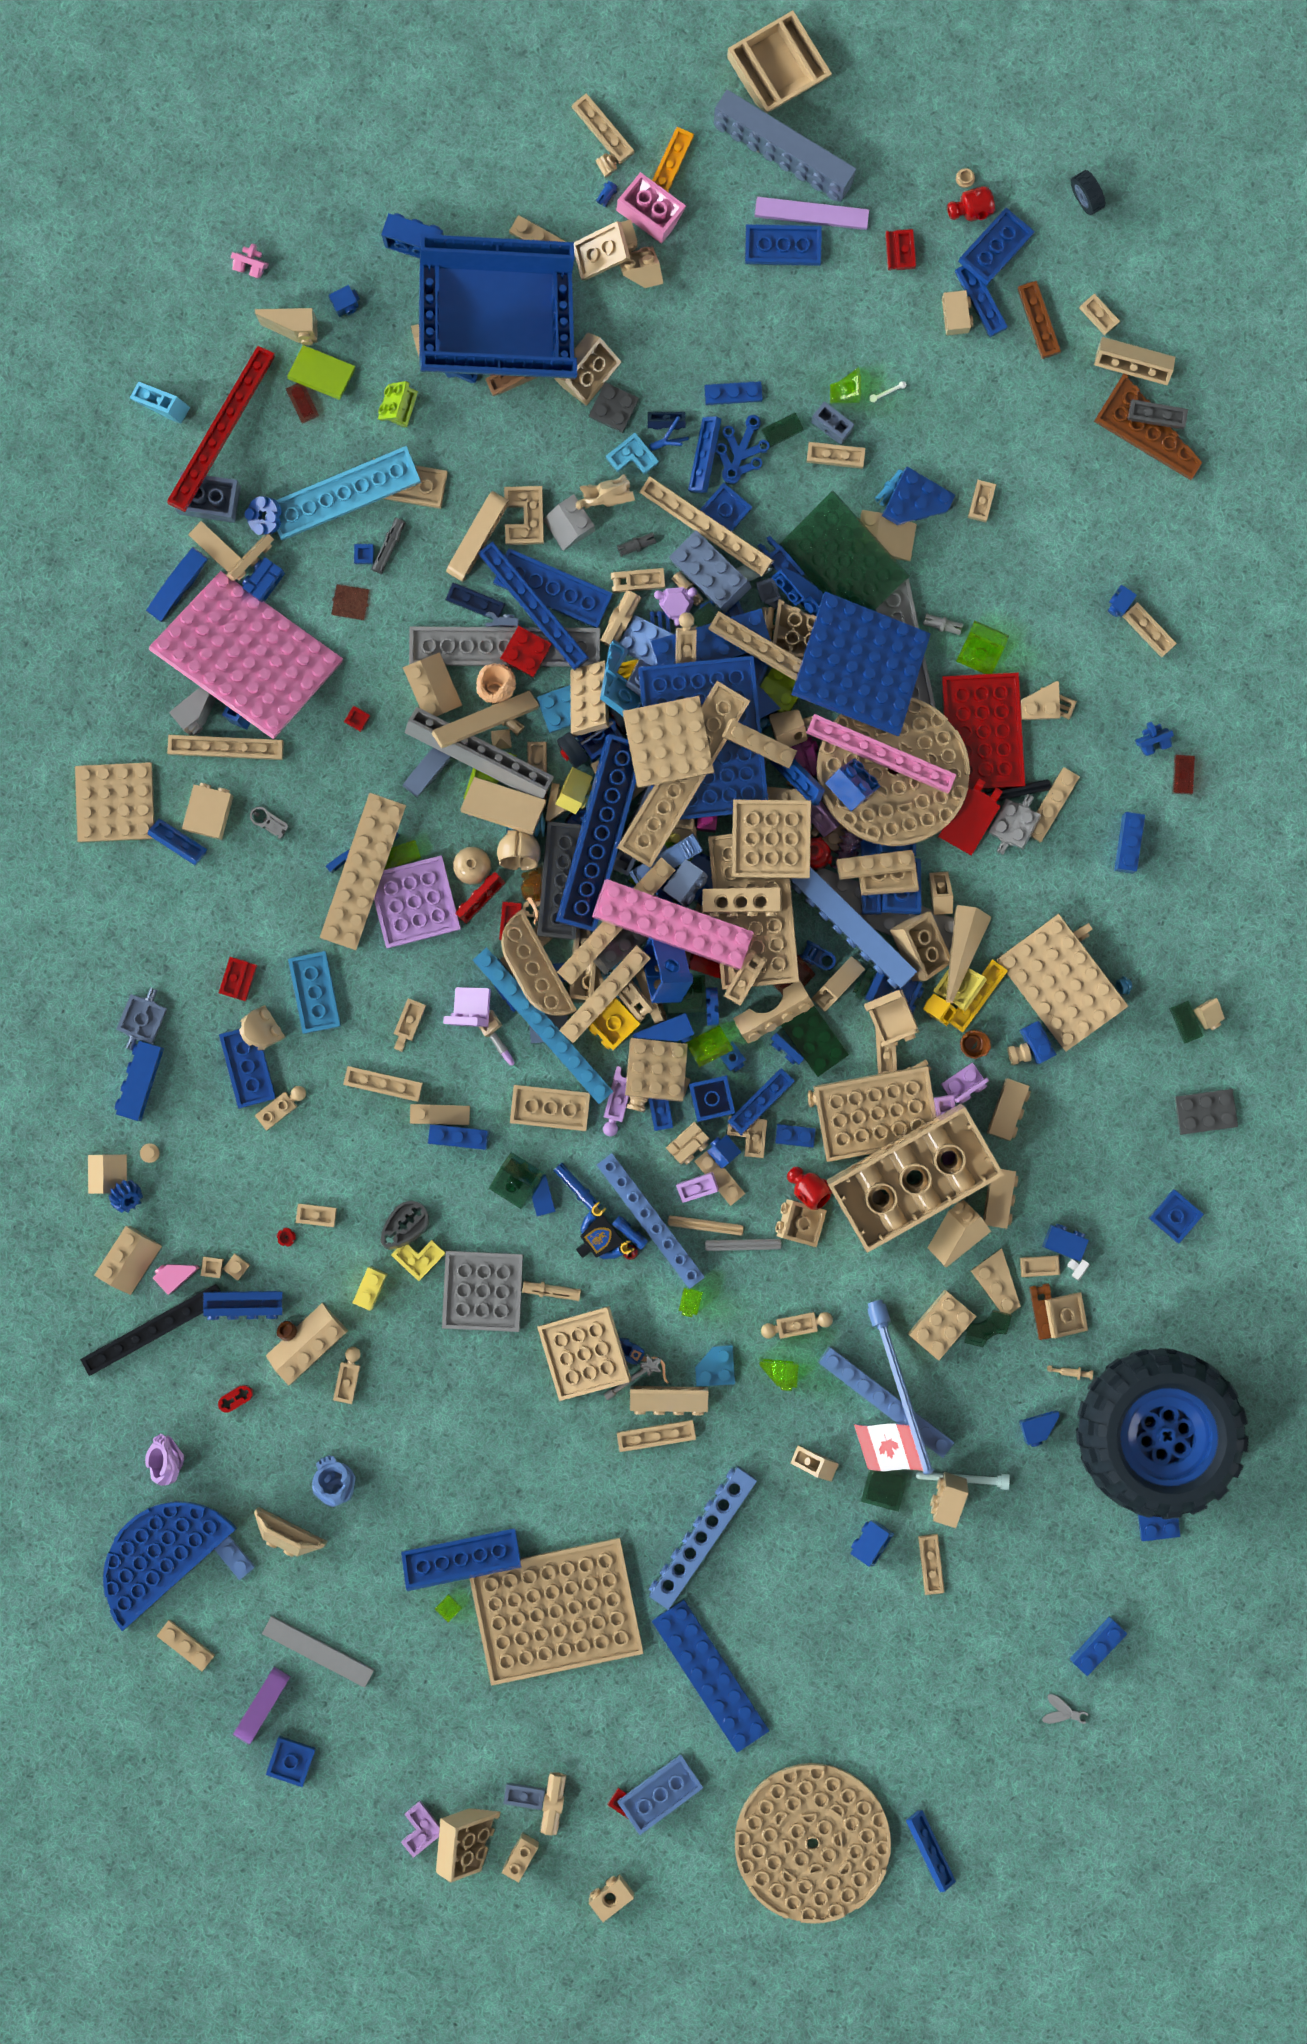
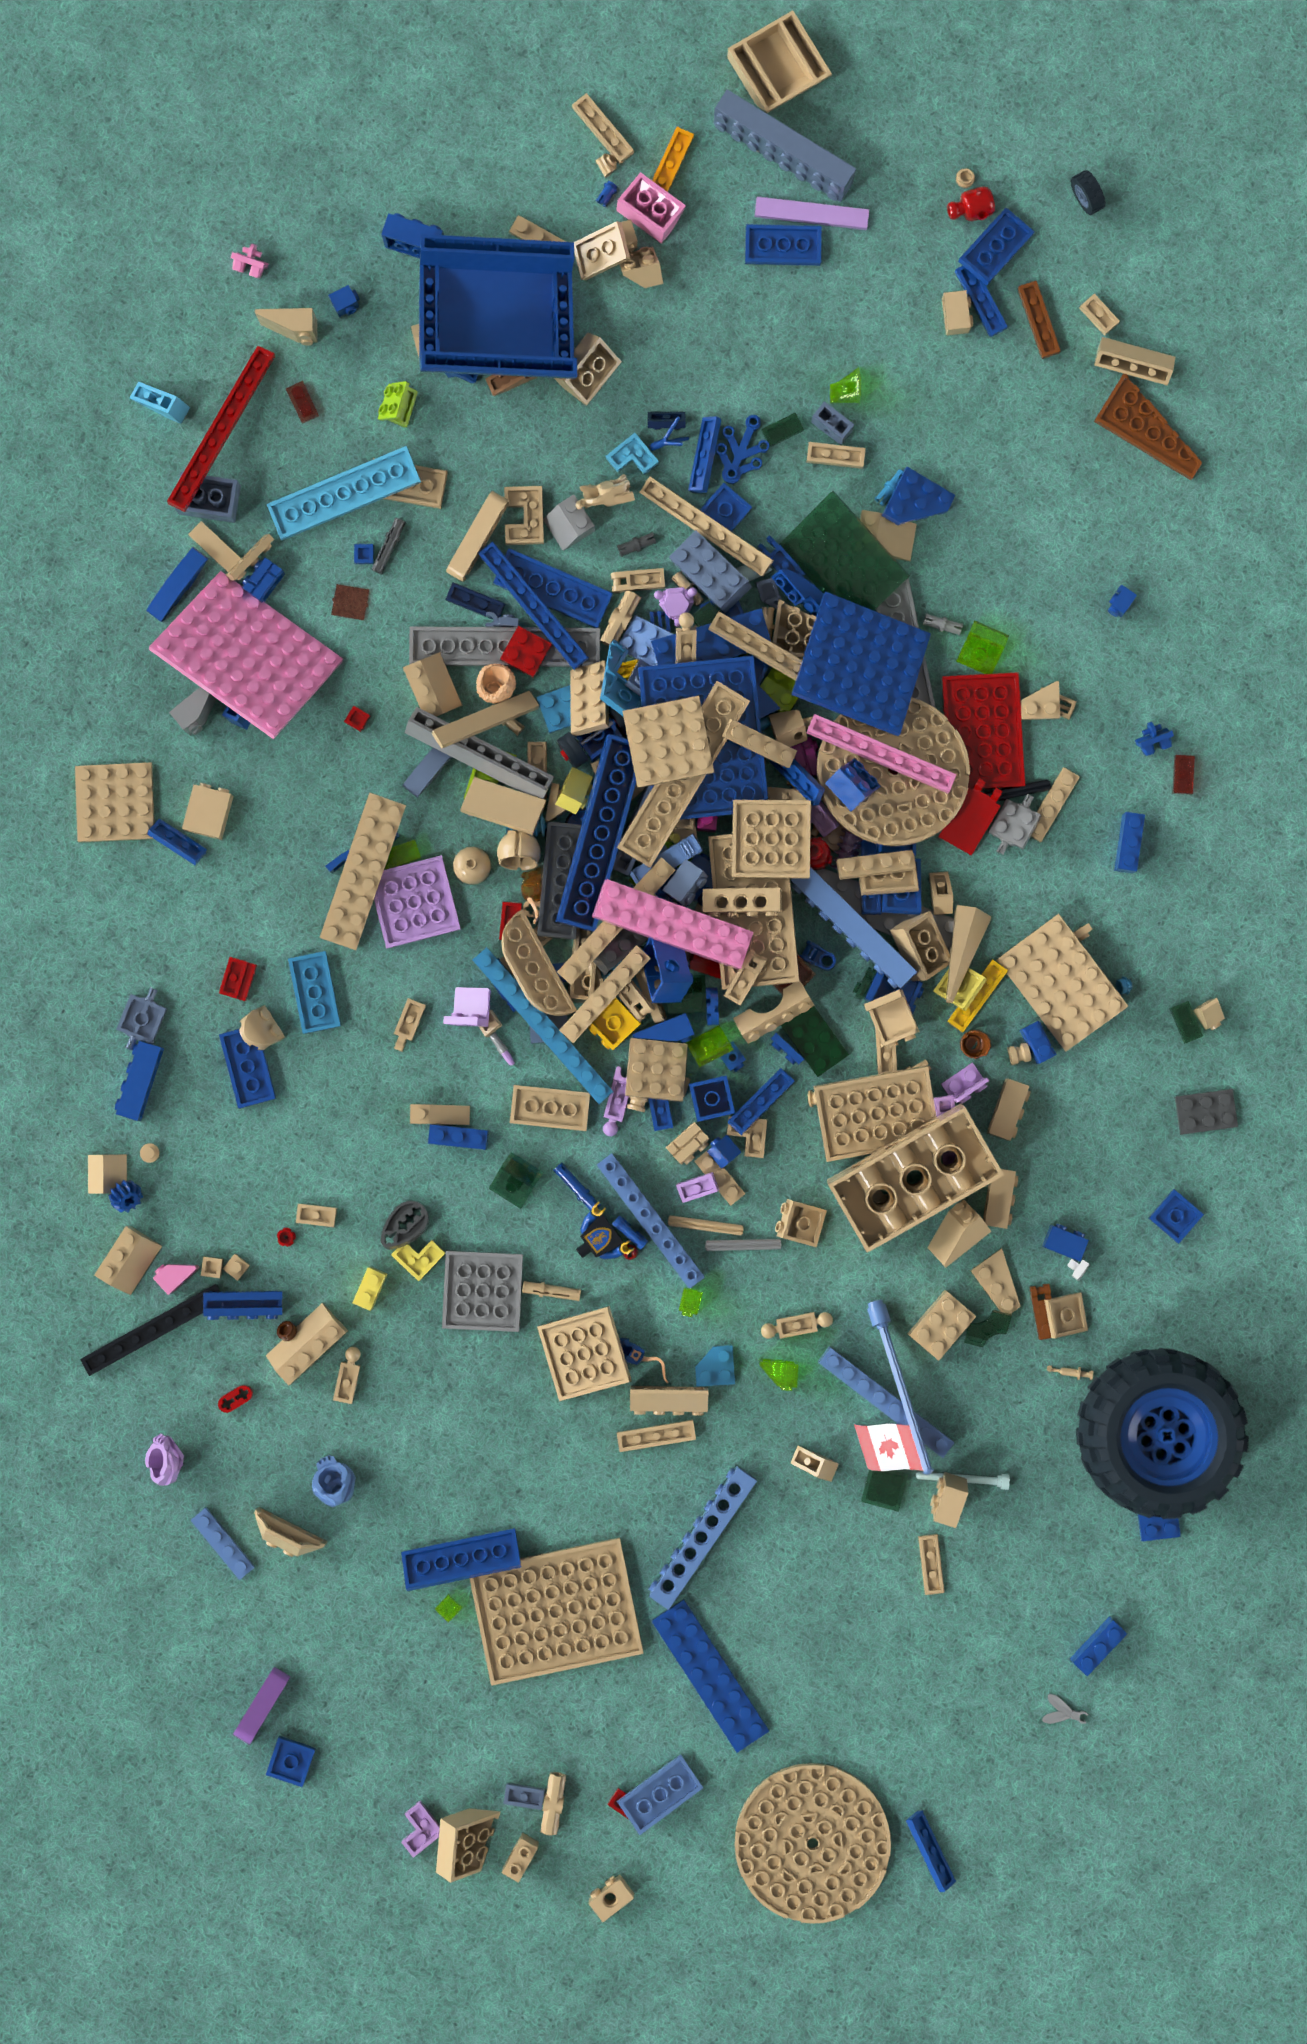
(158, 1552): blue plate -> none
(185, 1645): tan plate -> none
(225, 747): tan plate -> none
(254, 515): plate -> none
(272, 823): light grey piece -> none
(280, 1107): tan plate -> none
(318, 1651): light grey tile -> none
(321, 372): lime tile -> none
(383, 1084): tan plate -> none
(480, 897): red plate -> none
(501, 739): tan slope -> none
(542, 1198): blue slope -> none
(613, 407): dark grey plate -> none
(649, 1366): light grey piece -> none
(733, 393): blue plate -> none
(795, 1135): blue plate -> none
(809, 1188): red piece -> none
(838, 983): tan slope -> none
(871, 1543): blue brick -> none
(873, 398): white hinge -> none
(900, 249): red plate -> none
(939, 1009): yellow brick -> none
(981, 501): tan plate -> none
(1038, 1427): blue slope -> none
(1040, 1266): tan tile -> none
(1149, 629): tan plate -> none
(1157, 414): dark grey plate -> none

